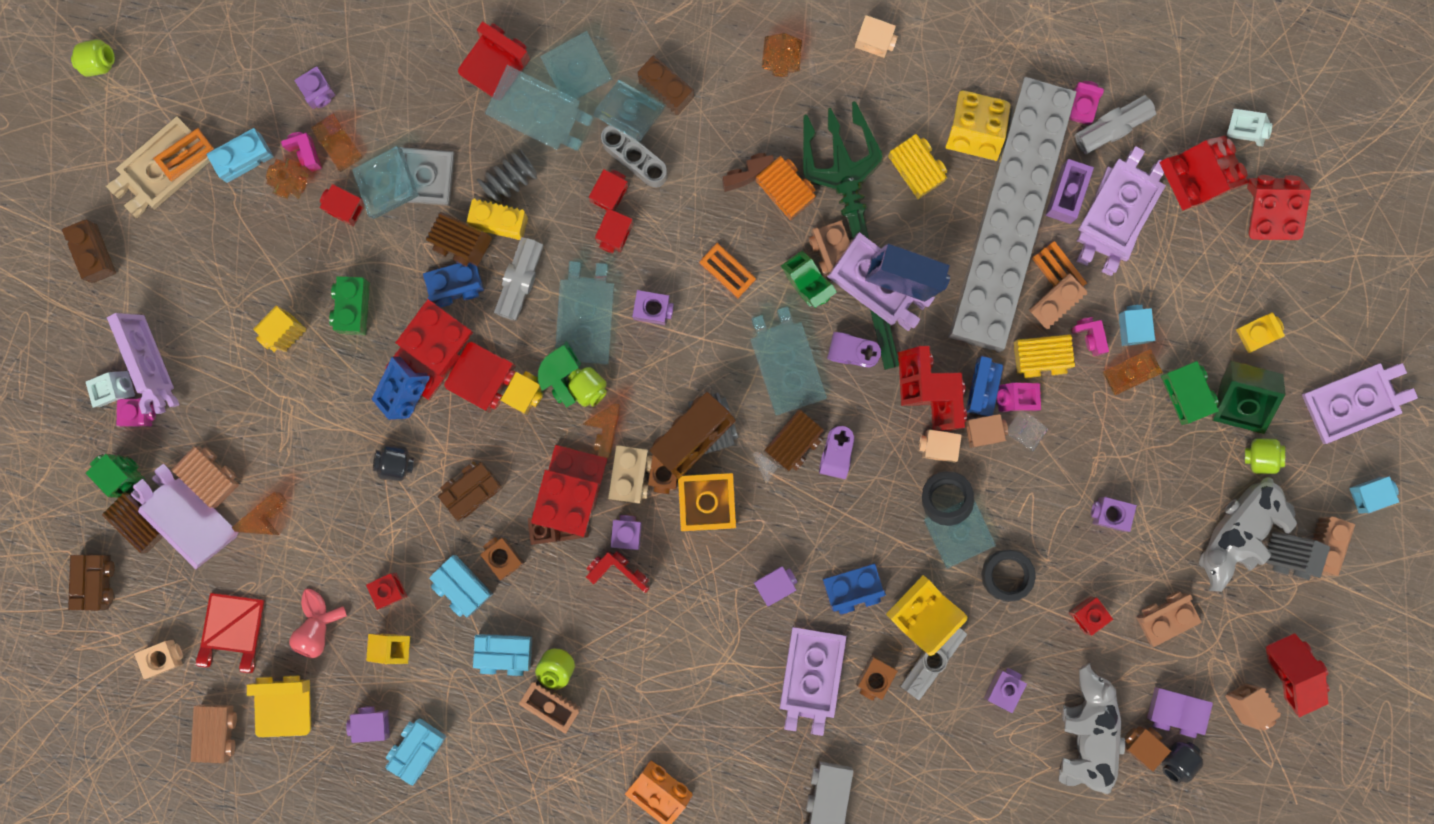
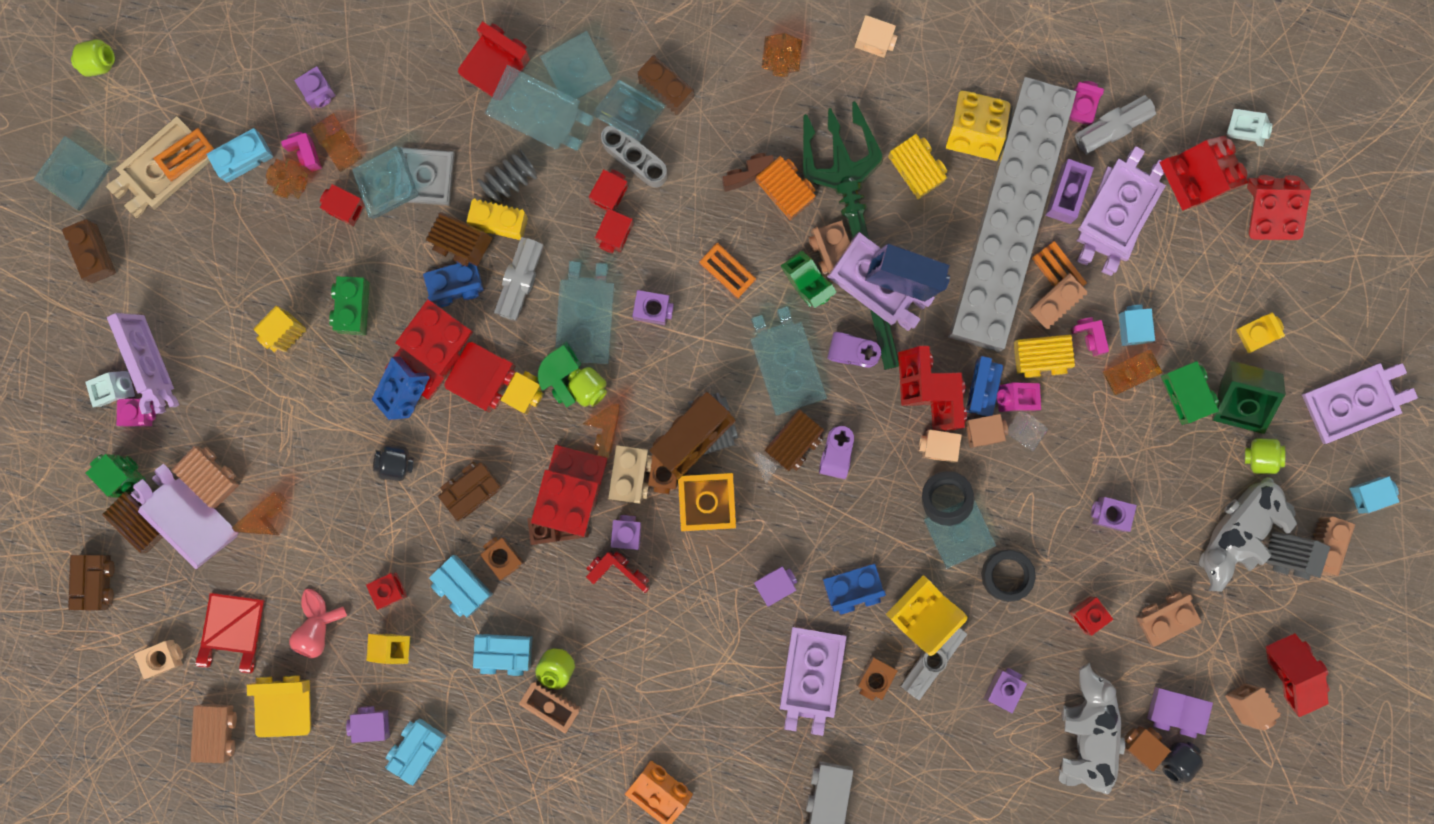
(72, 173): none -> clear light blue plate

